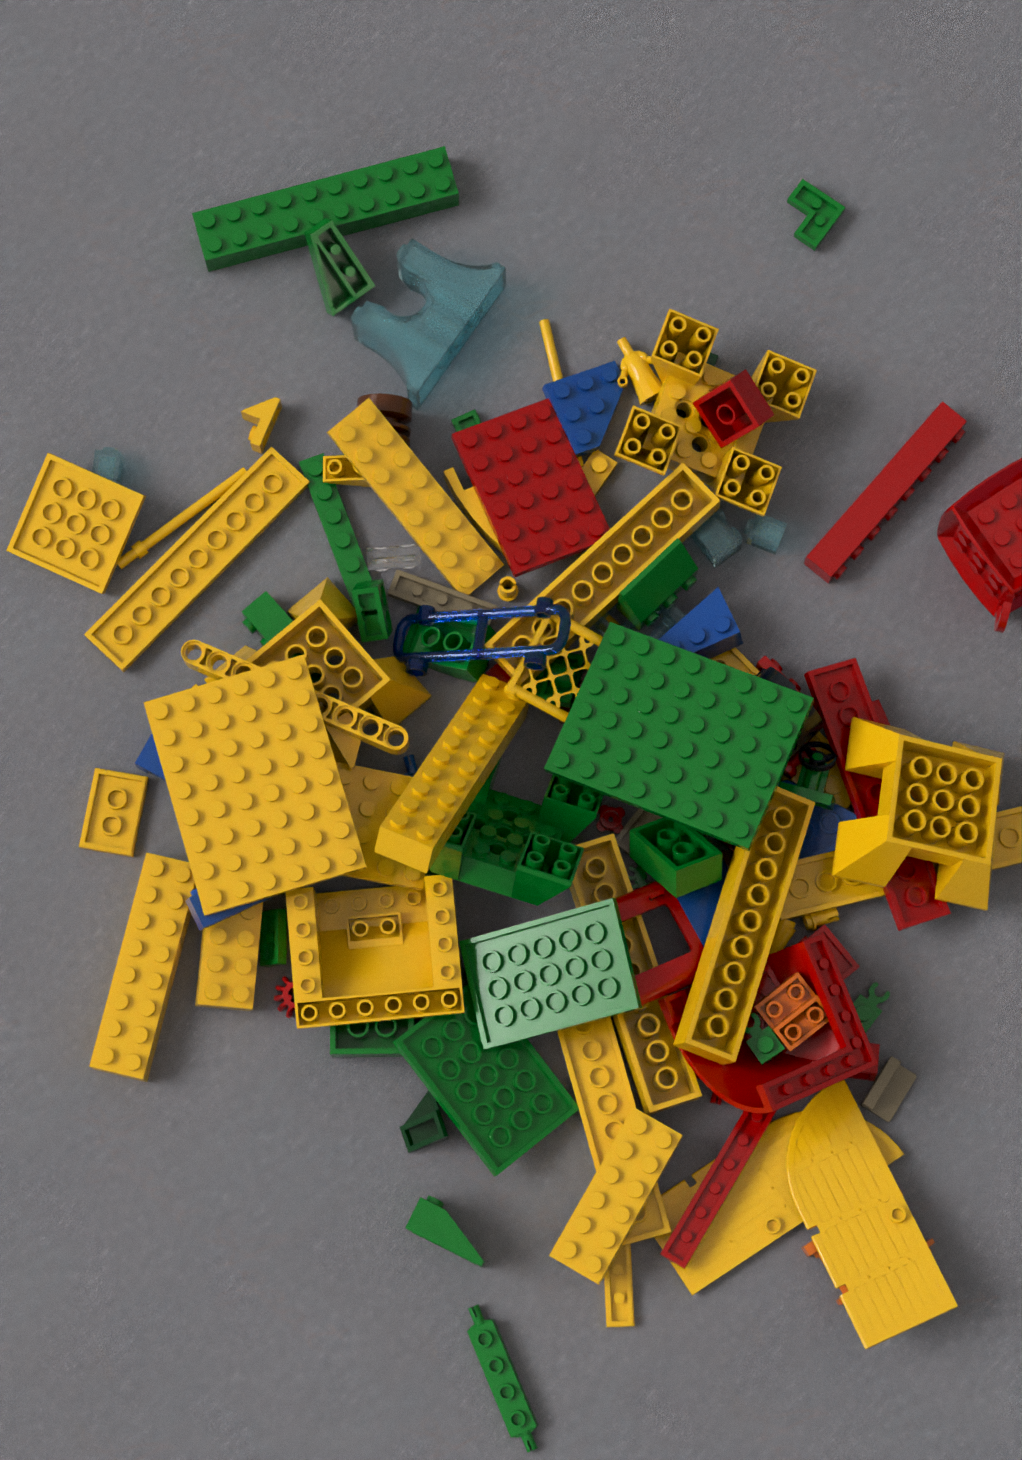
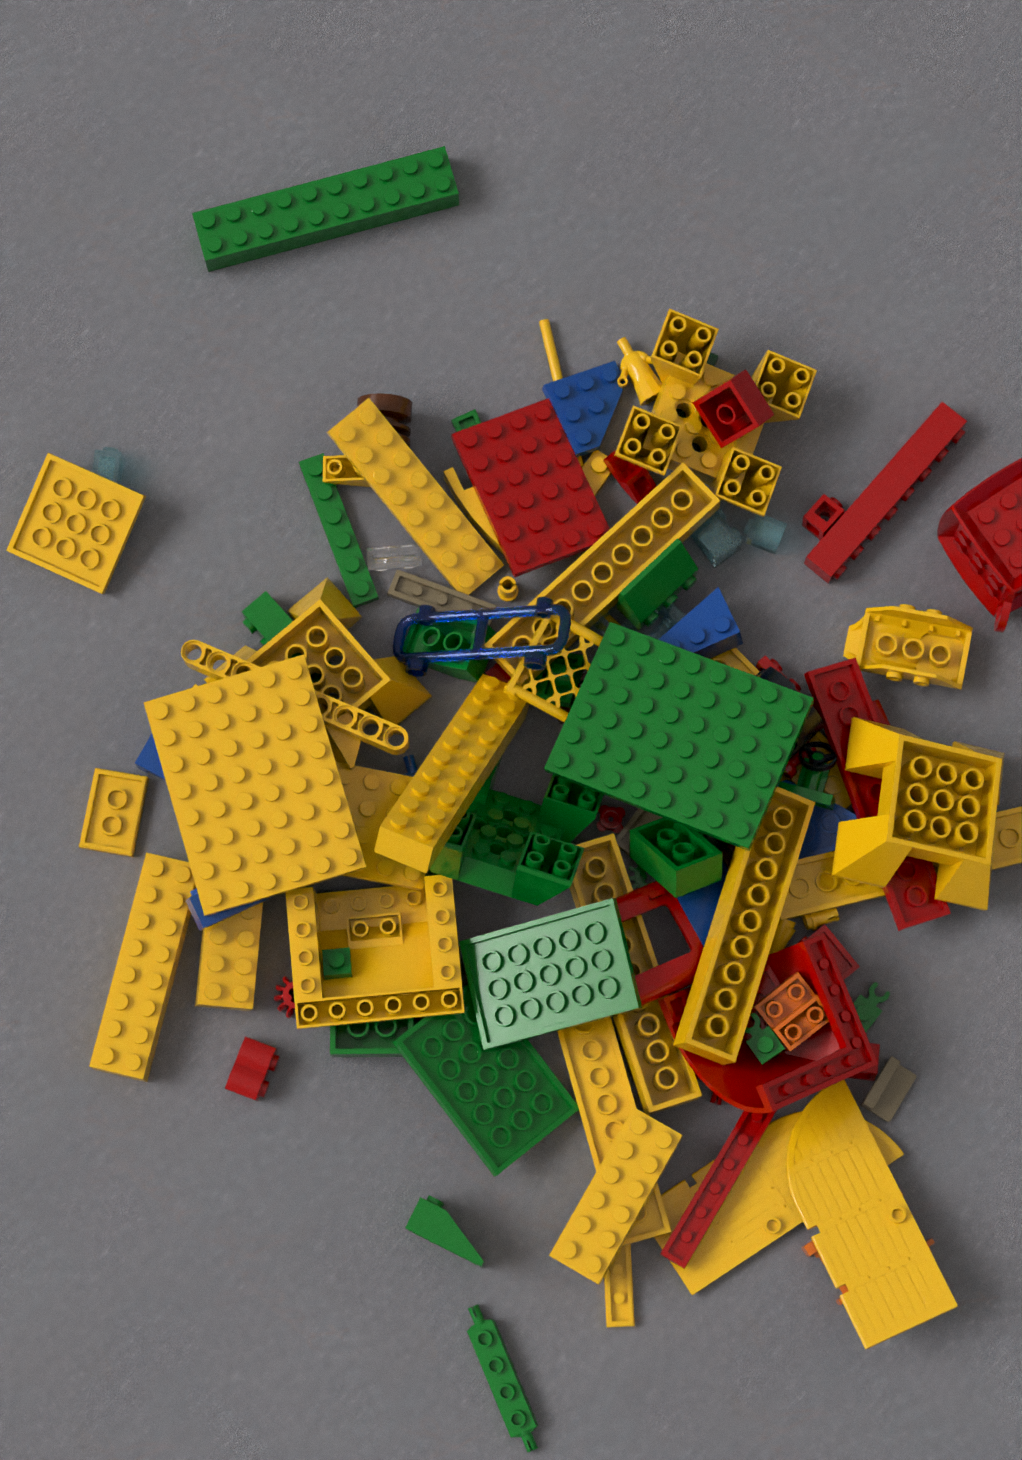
(140, 548): yellow bar -> none
(197, 559): yellow plate -> none
(252, 1068): none -> red brick
(265, 417): yellow slope -> none
(273, 938): green plate -> none
(336, 267): green wedge -> none
(337, 963): none -> green plate
(372, 610): green brick -> none
(424, 1125): dark green slope -> none
(429, 340): clear light blue piece -> none
(631, 477): none -> red slope
(820, 210): green plate -> none
(823, 507): none -> red brick
(910, 645): none -> yellow slope

